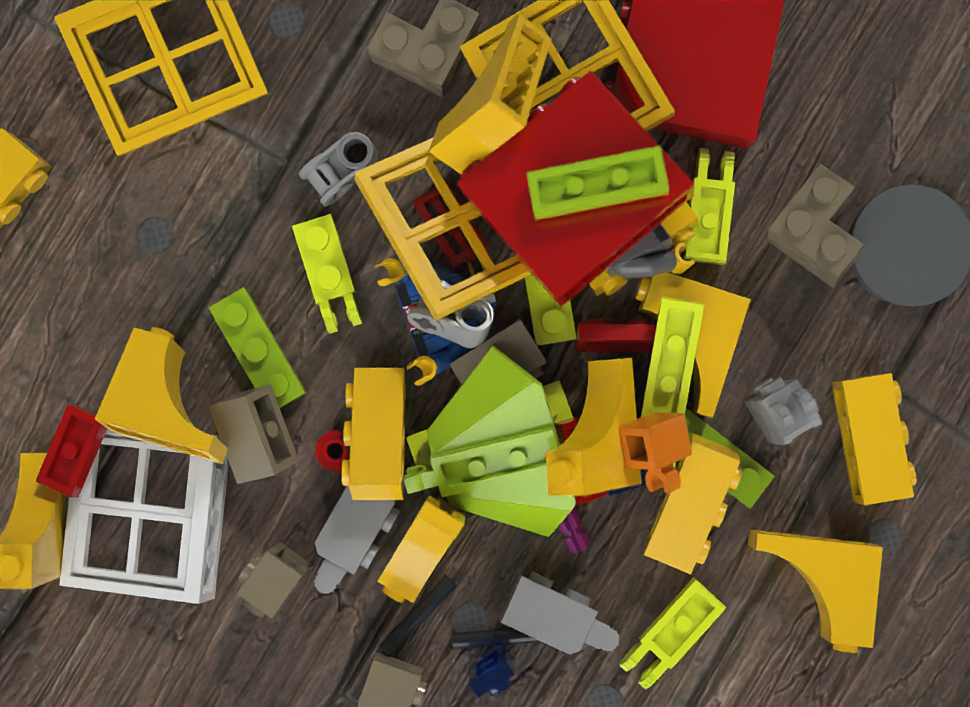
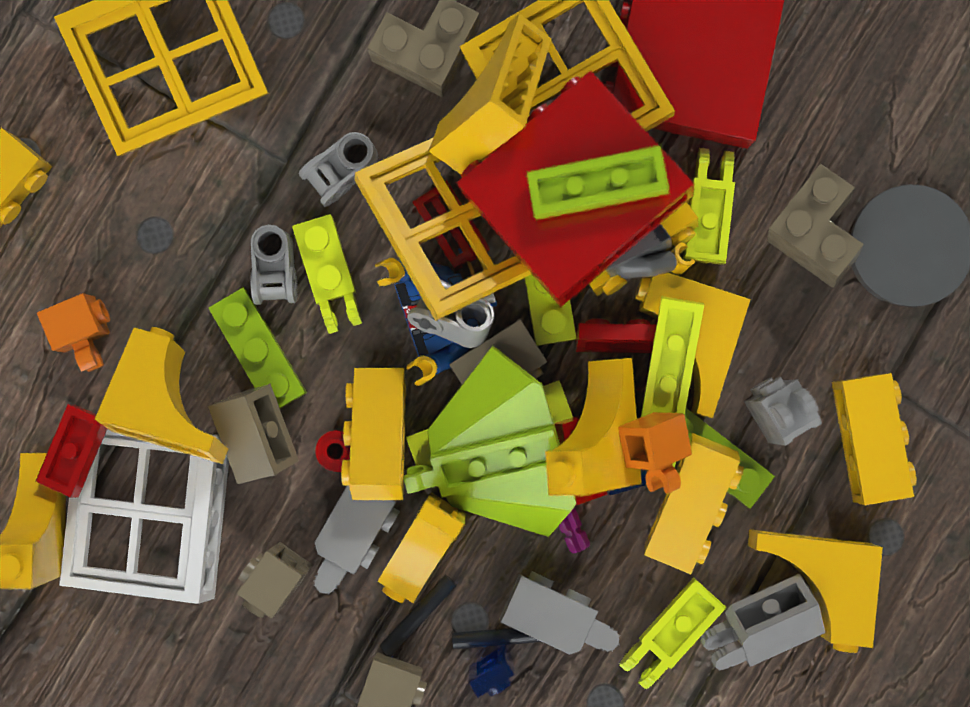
(75, 326): none -> orange brick
(272, 269): none -> light grey piece
(765, 625): none -> light grey hinge

